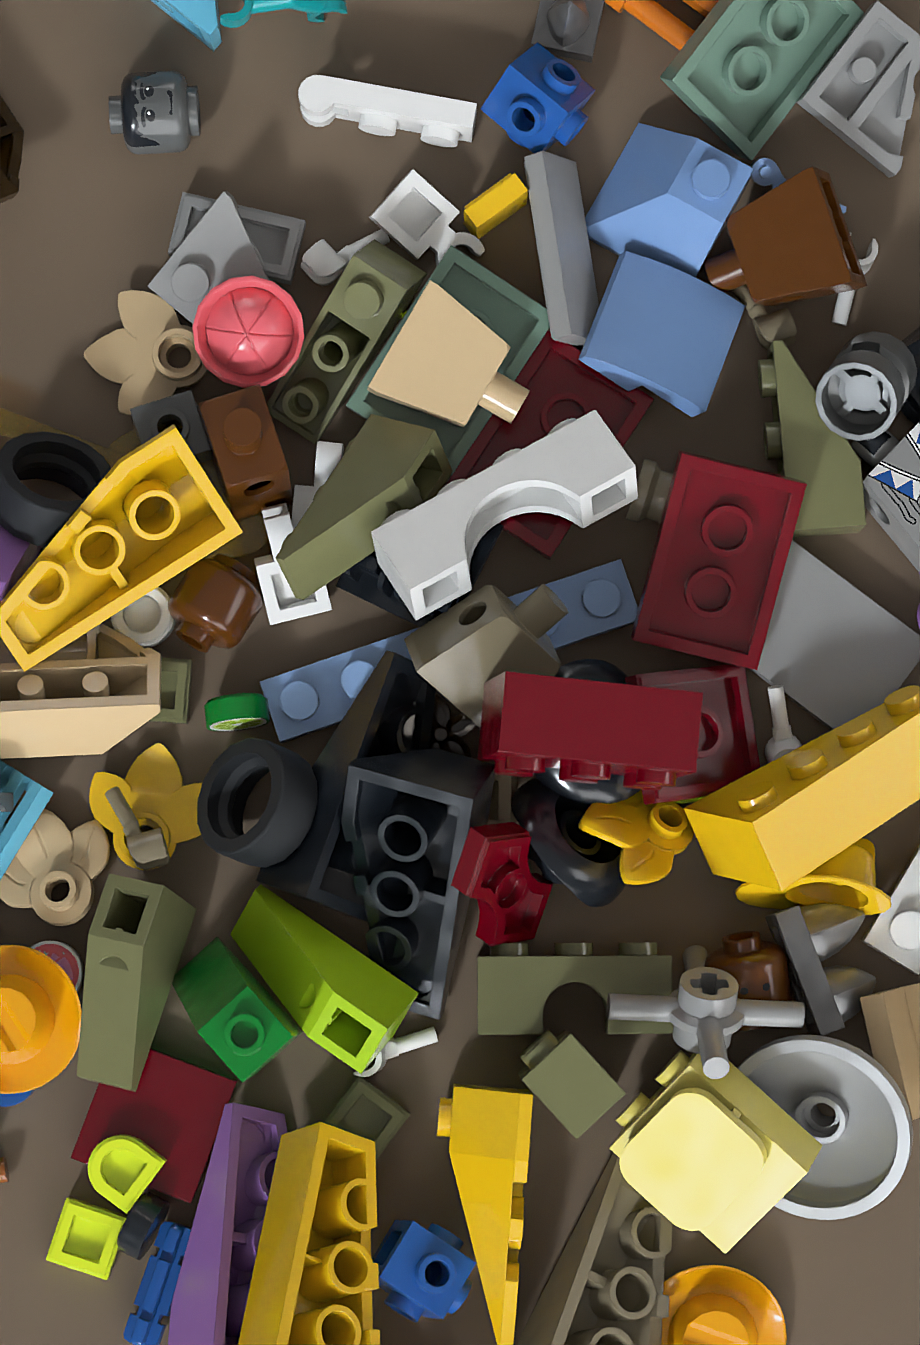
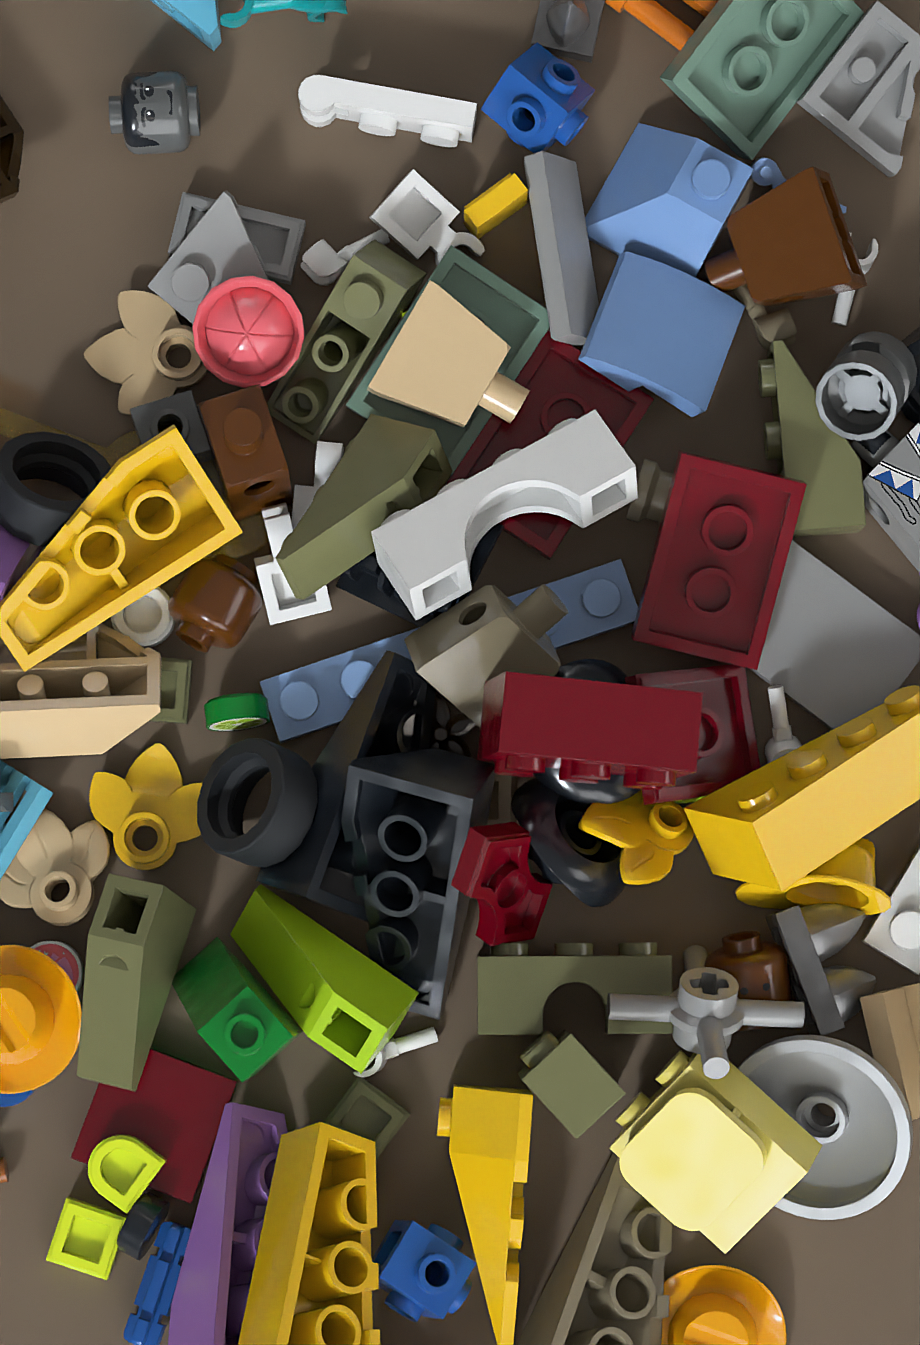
(147, 847): dark tan hand -> none

